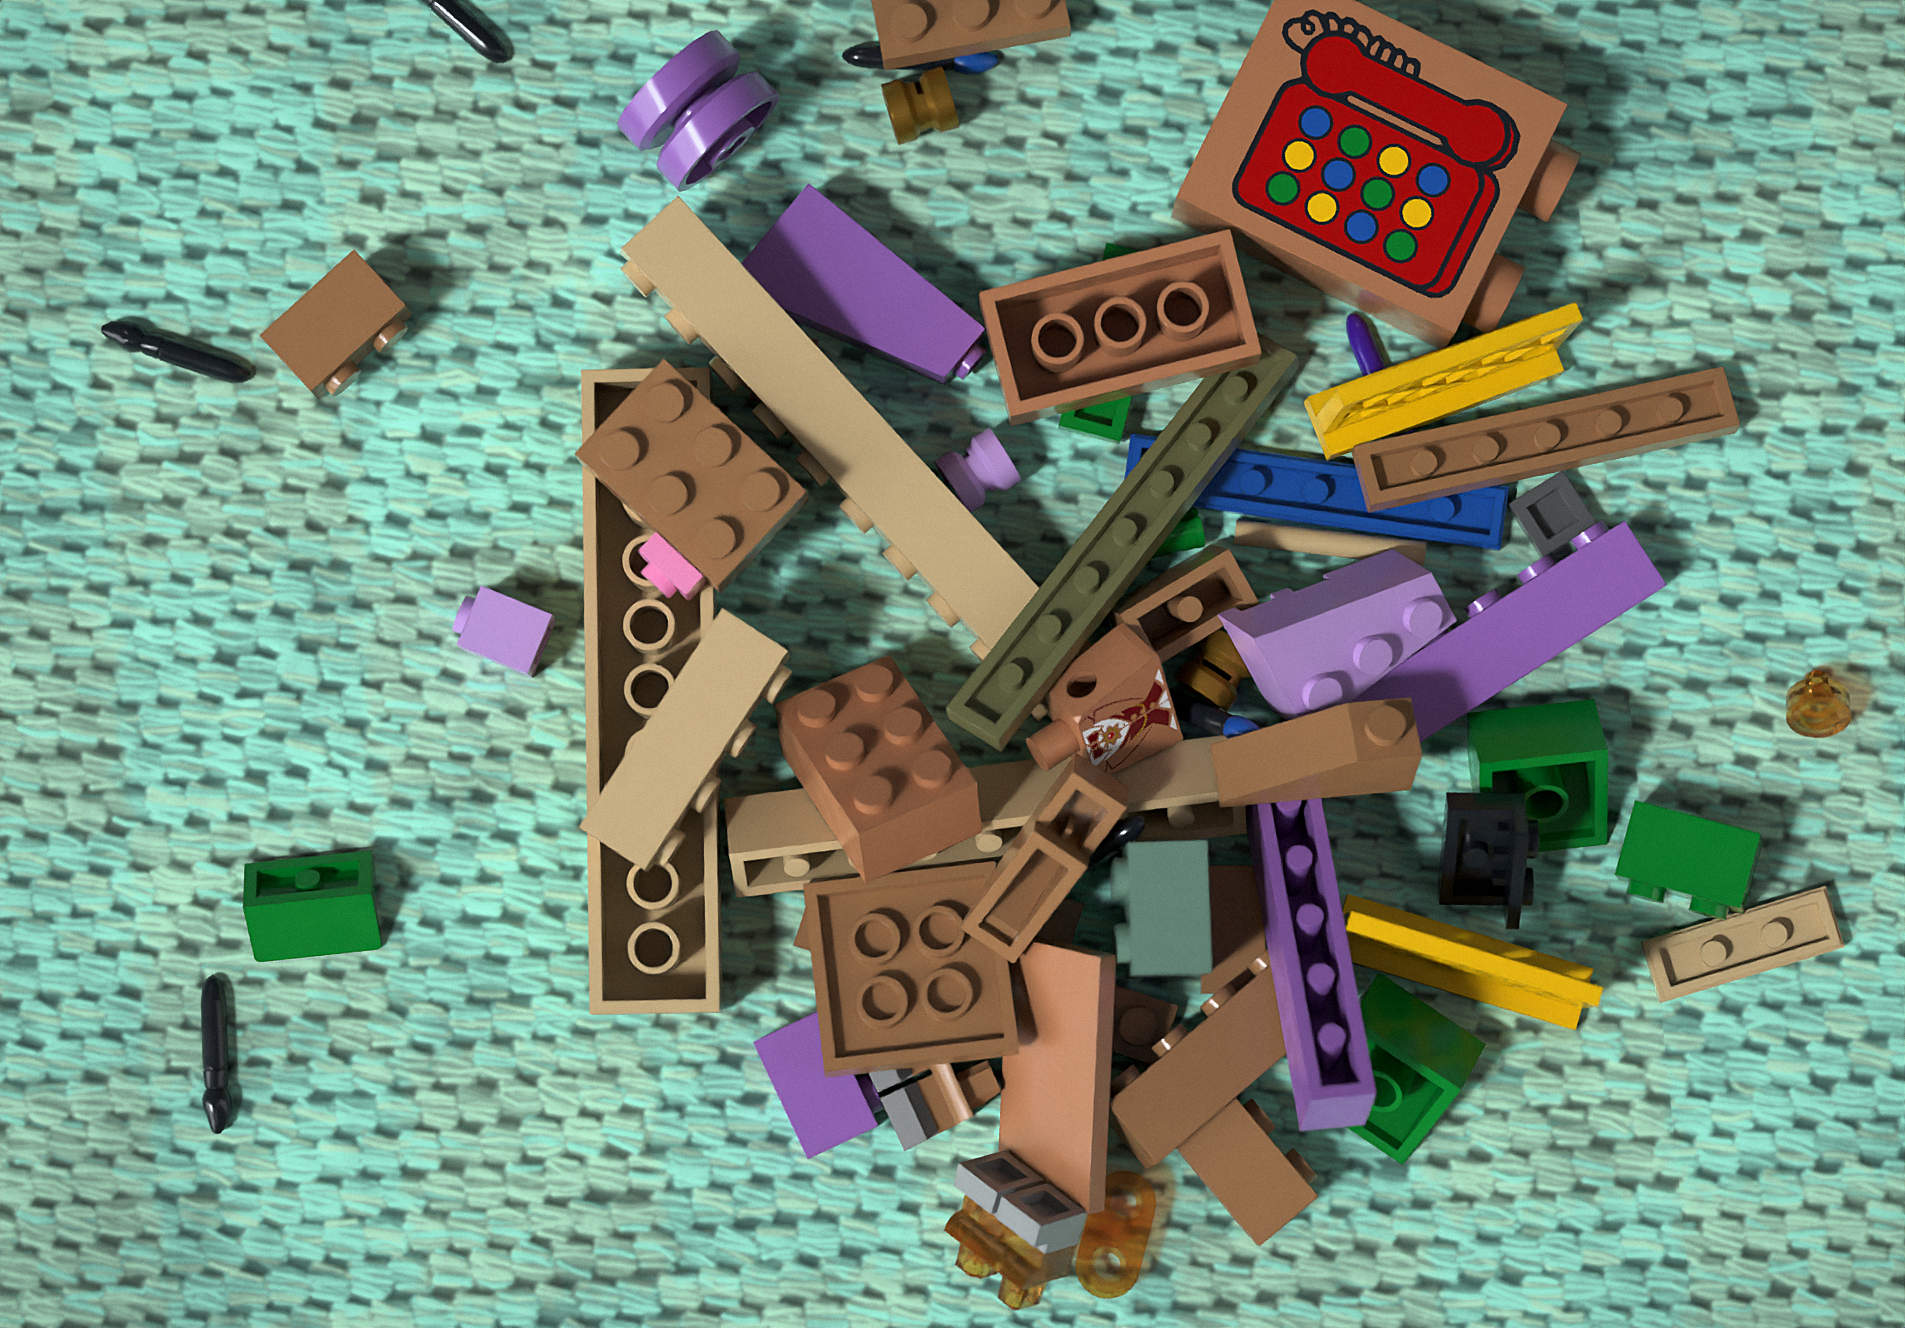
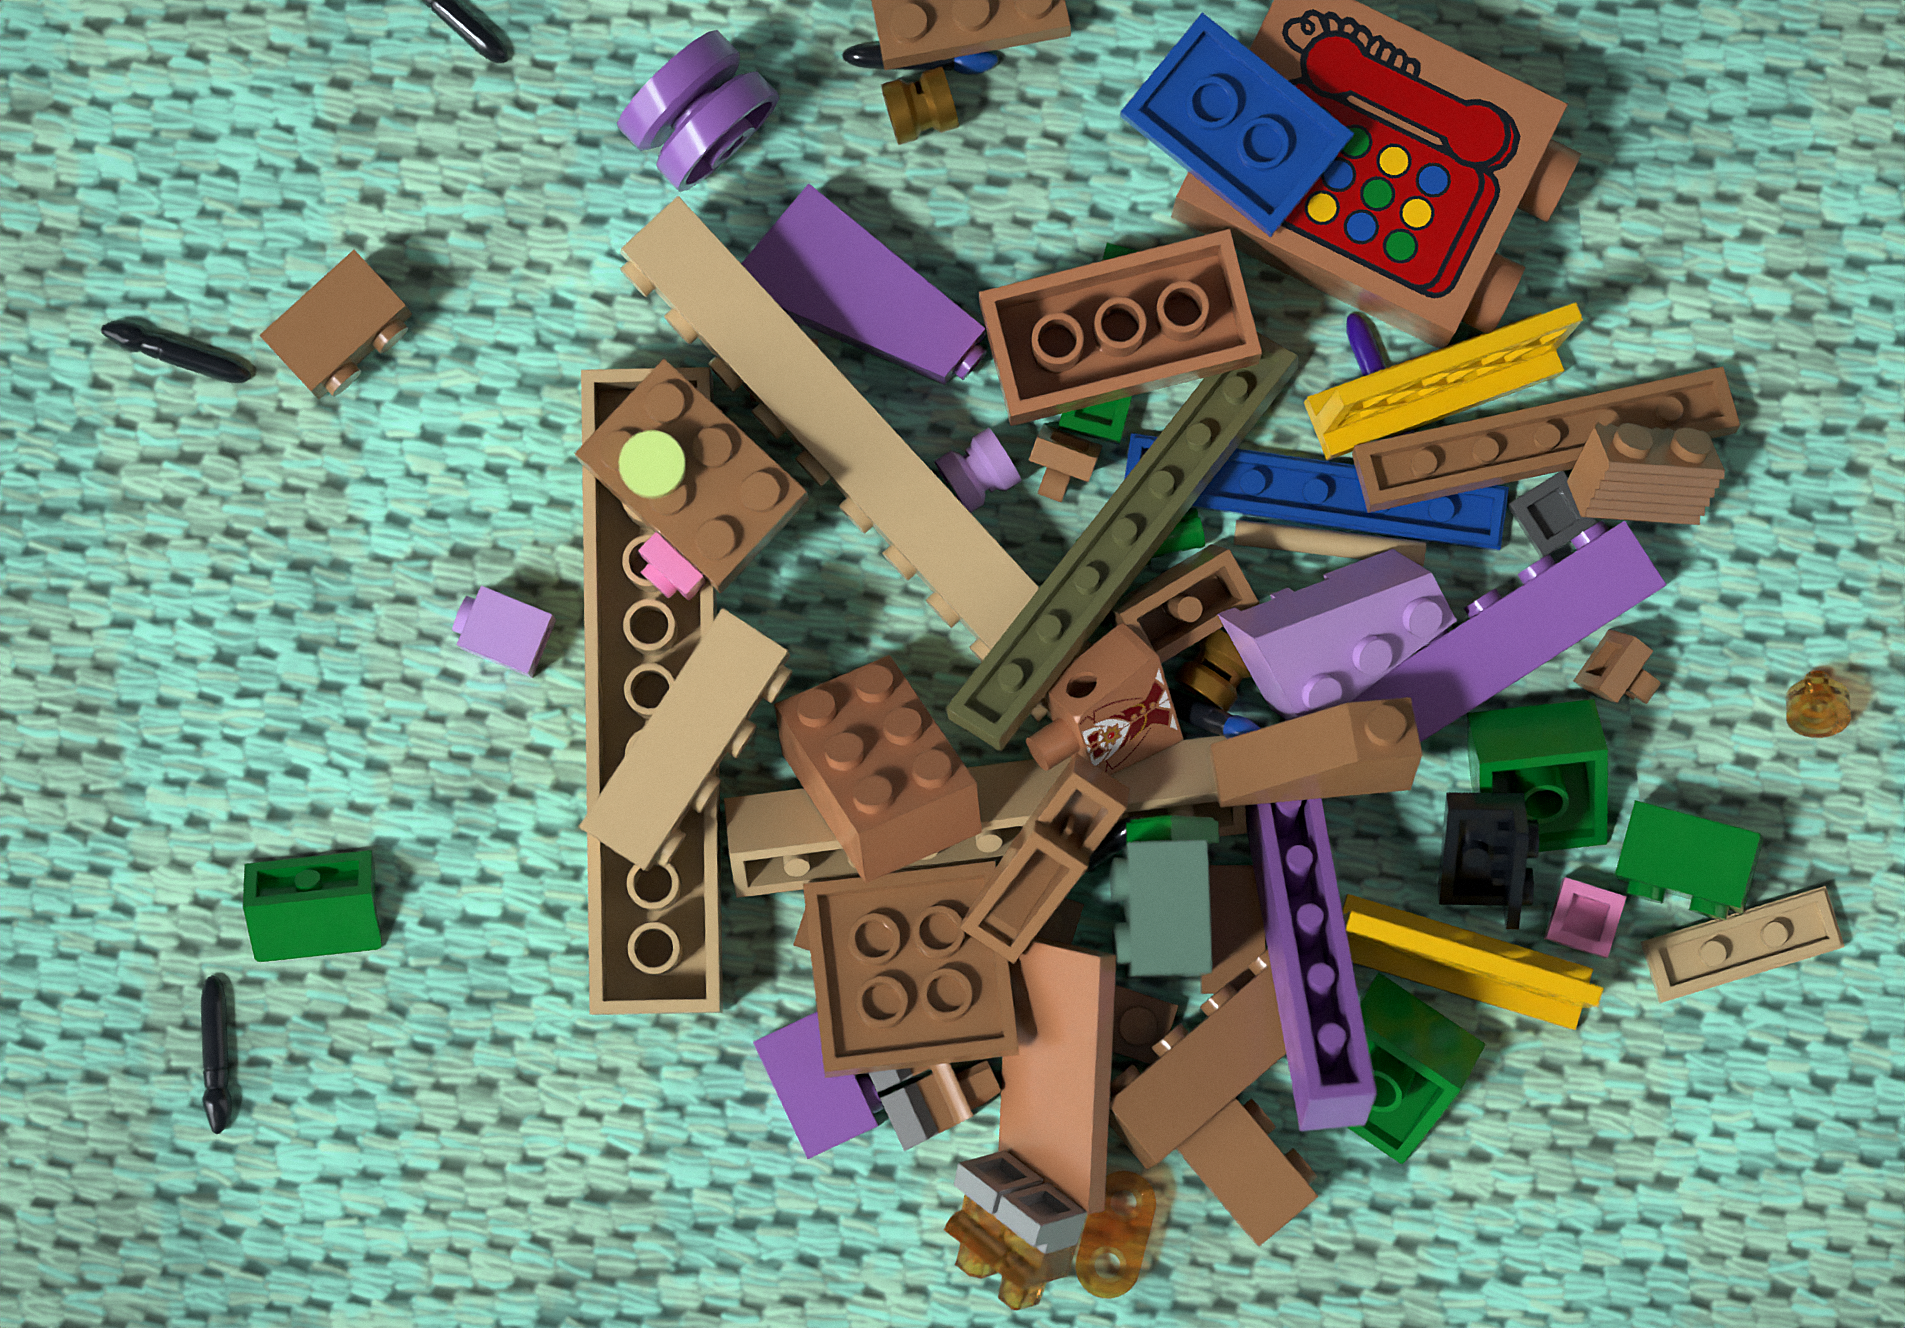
(652, 464): none -> yellowish green tile
(1064, 457): none -> medium nougat tile
(1173, 829): none -> green tile
(1236, 124): none -> blue plate
(1585, 917): none -> bright pink plate
(1618, 670): none -> medium nougat tile
(1646, 474): none -> medium nougat brick

